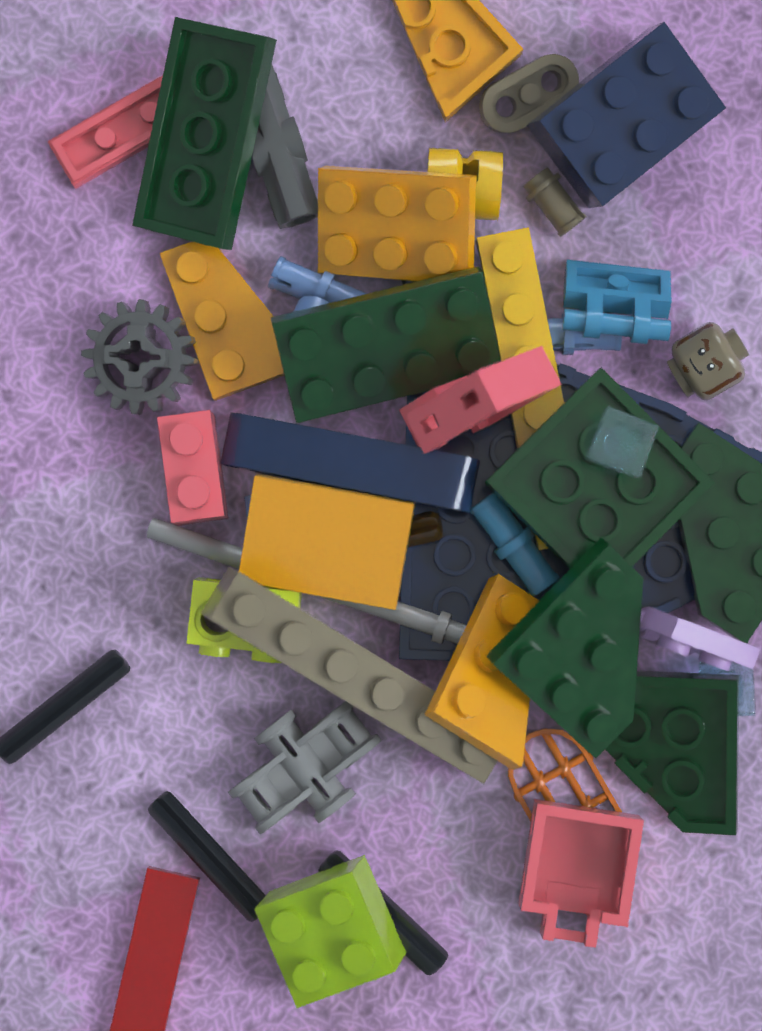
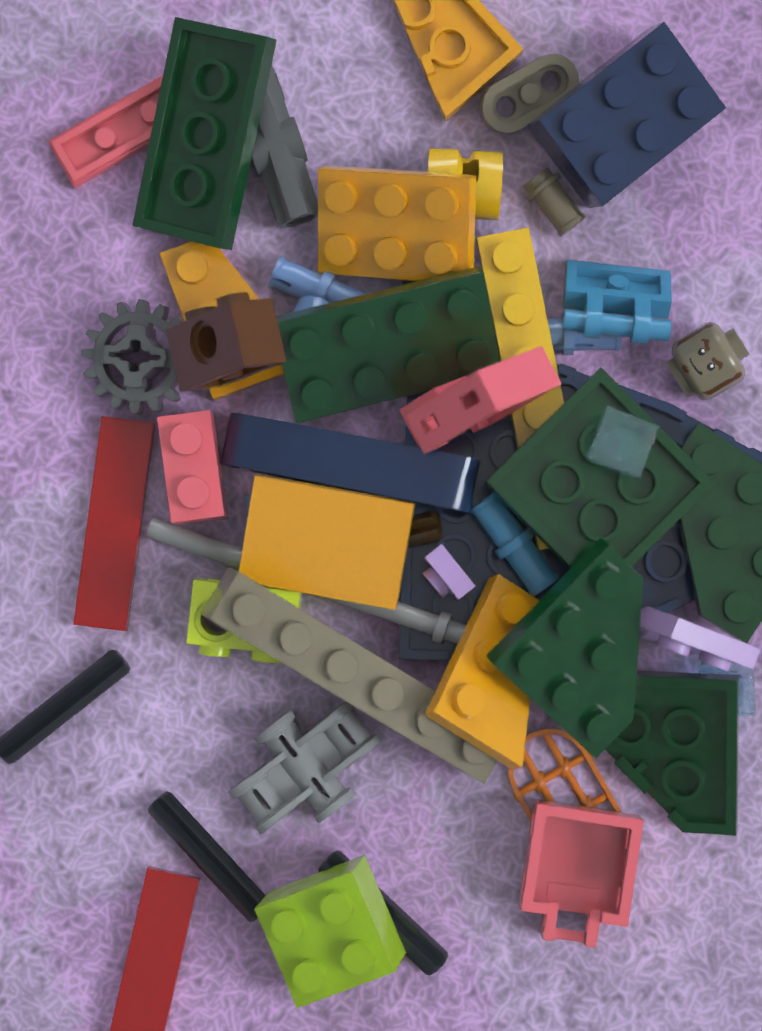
(114, 523): none -> red tile
(225, 342): none -> reddish brown brick
(446, 574): none -> lavender plate

